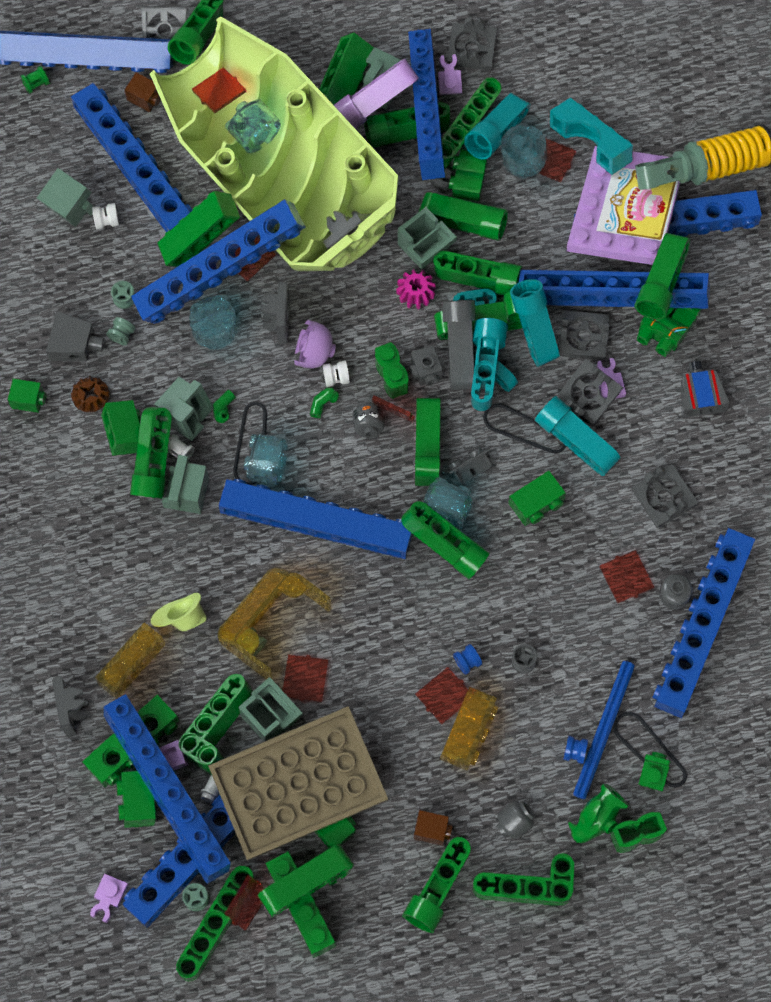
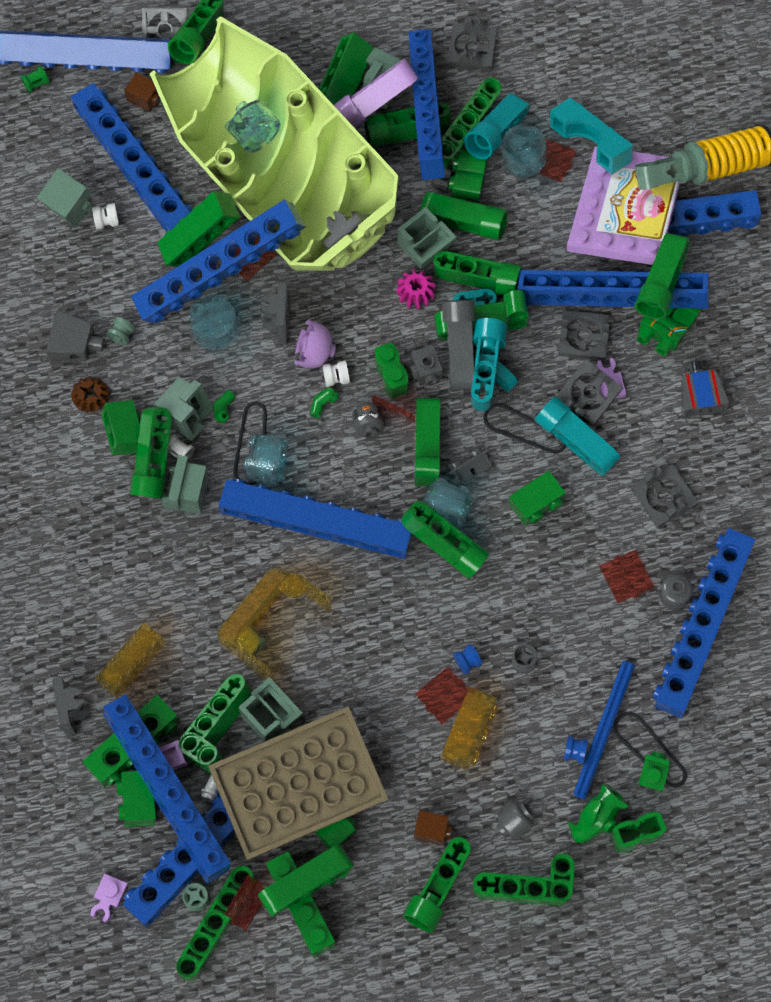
(26, 395): green brick -> none
(122, 289): sand green wheel -> none
(182, 613): yellowish green piece -> none
(219, 90): clear red piece -> none
(305, 678): clear red piece -> none
(449, 79): lavender plate -> none
(530, 304): teal beam -> none

